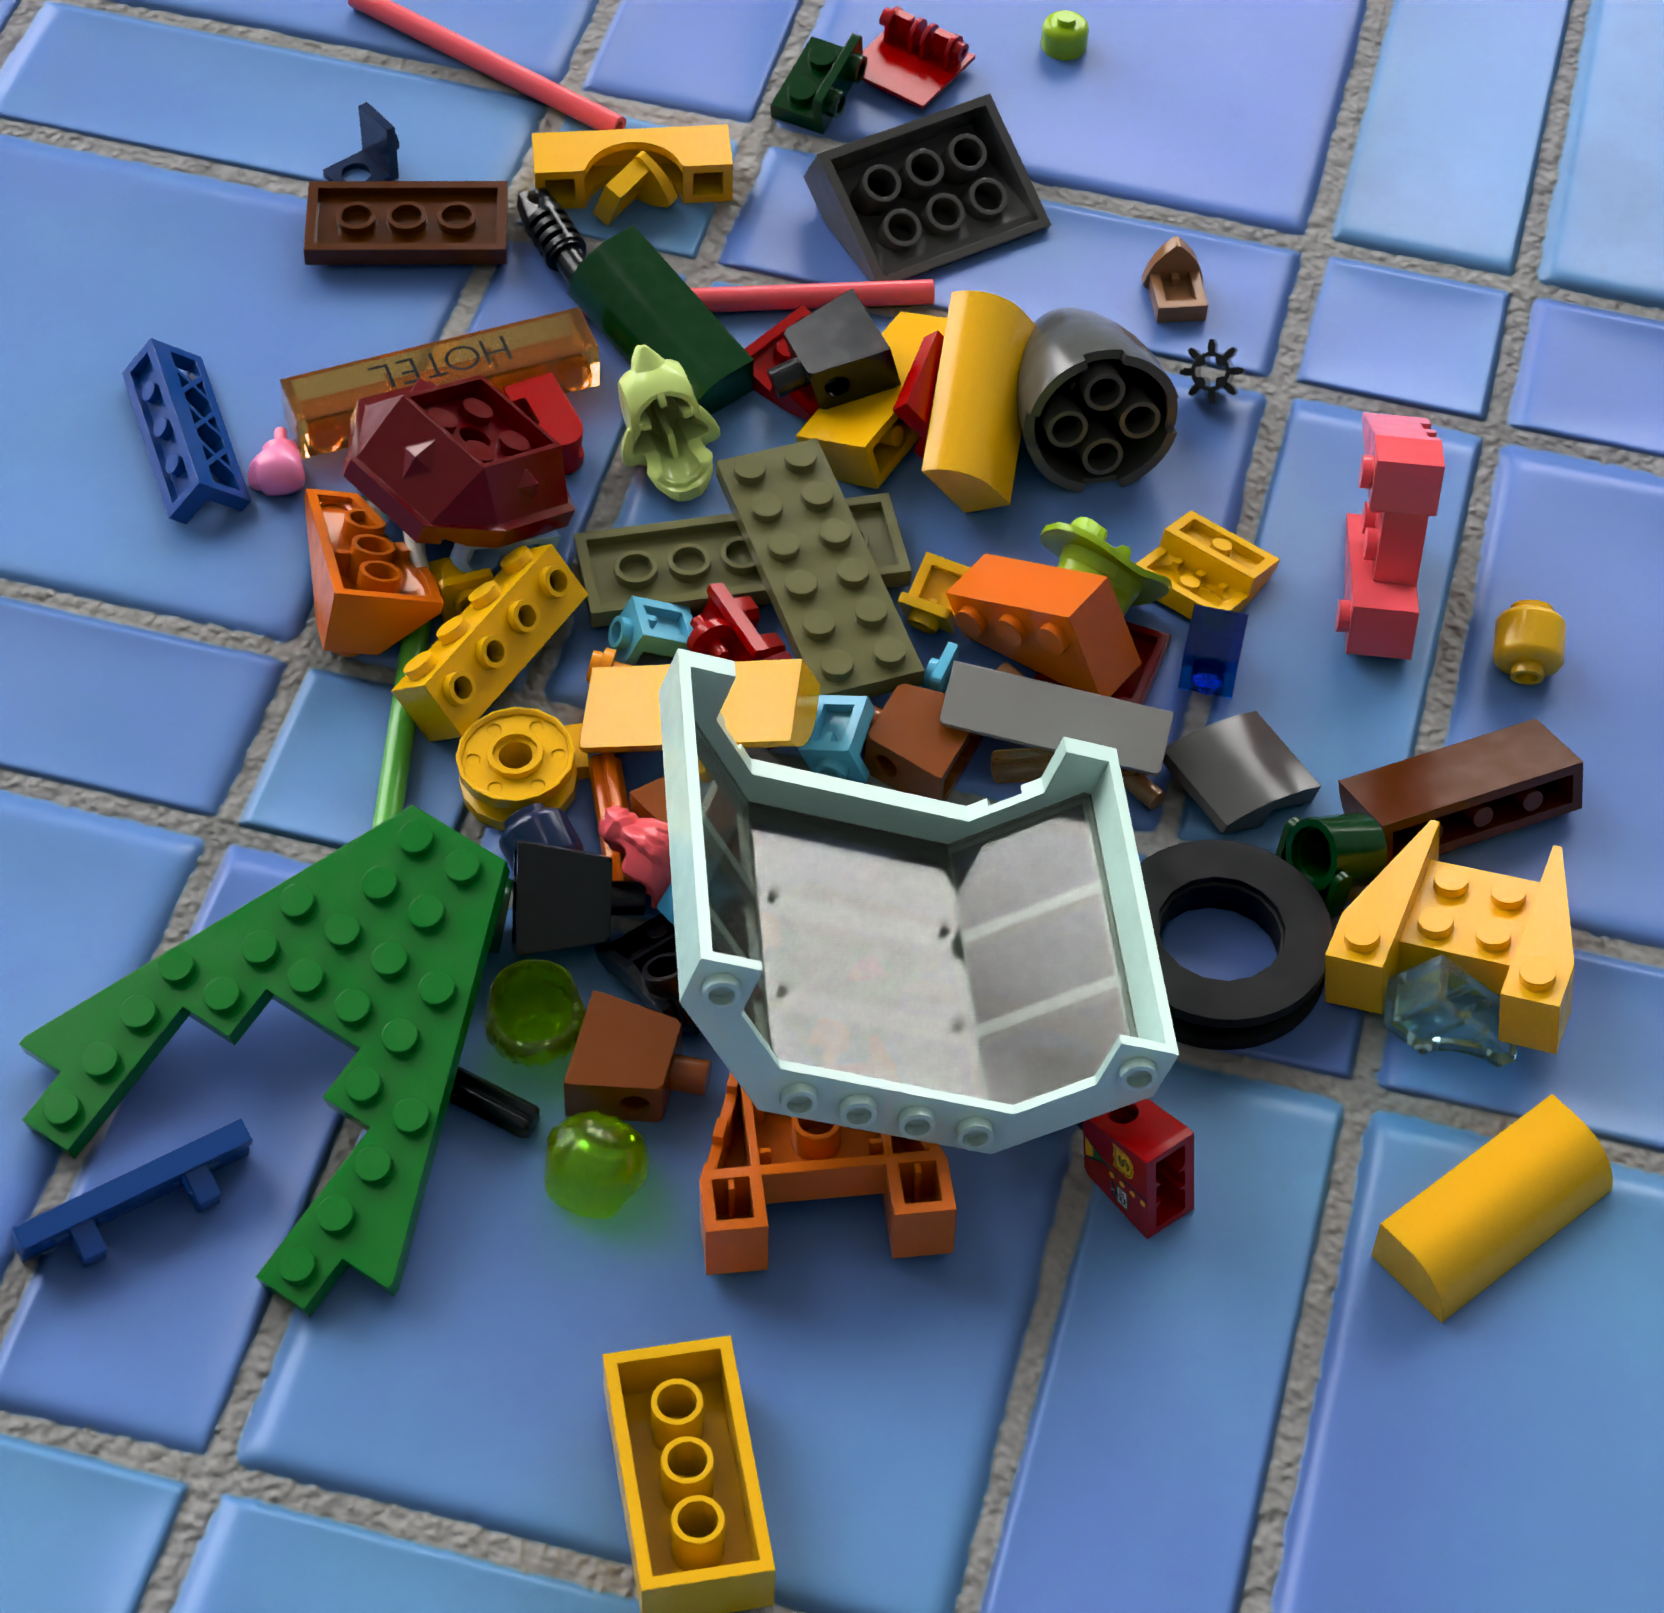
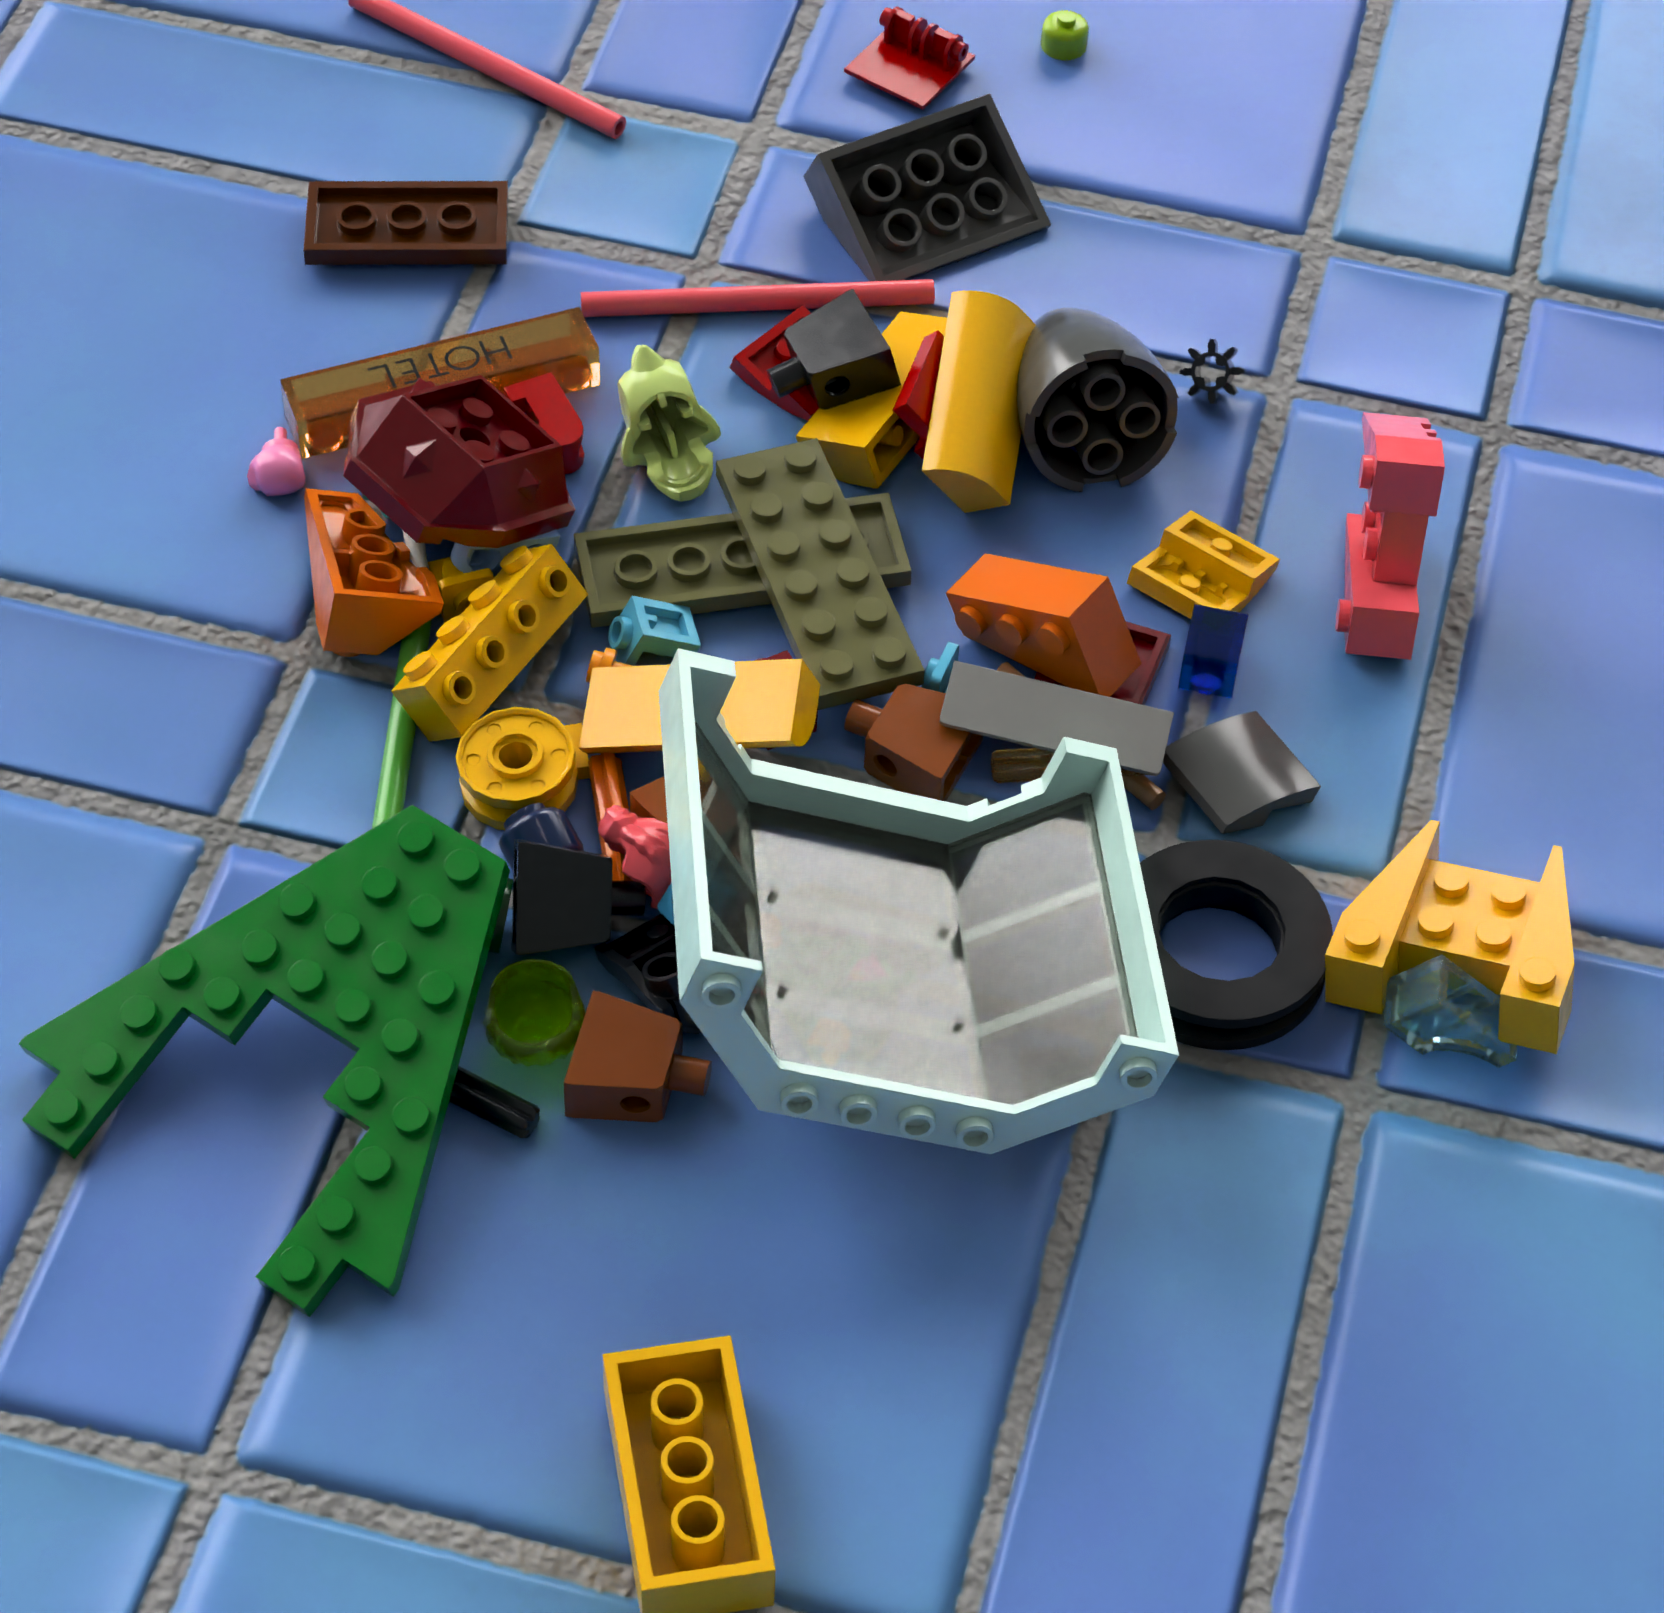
(173, 431): blue fence -> none
(184, 1167): blue hinge -> none
(377, 152): dark blue bracket -> none
(551, 231): black hinge -> none
(582, 162): yellow arch -> none
(594, 1164): clear neon green hair -> none
(638, 180): yellow tile -> none
(644, 302): dark green brick -> none
(729, 628): red hips -> none
(788, 1159): orange wedge -> none
(820, 83): dark green bracket -> none
(839, 737): medium azure bracket -> none
(927, 601): yellow bracket -> none
(1084, 549): lime hat -> none
(1142, 1163): red torso -> none
(1175, 283): medium nougat tile -> none
(1335, 853): dark green piece -> none
(1471, 788): reddish brown brick -> none
(1494, 1208): yellow brick -> none
(1529, 641): yellow head -> none

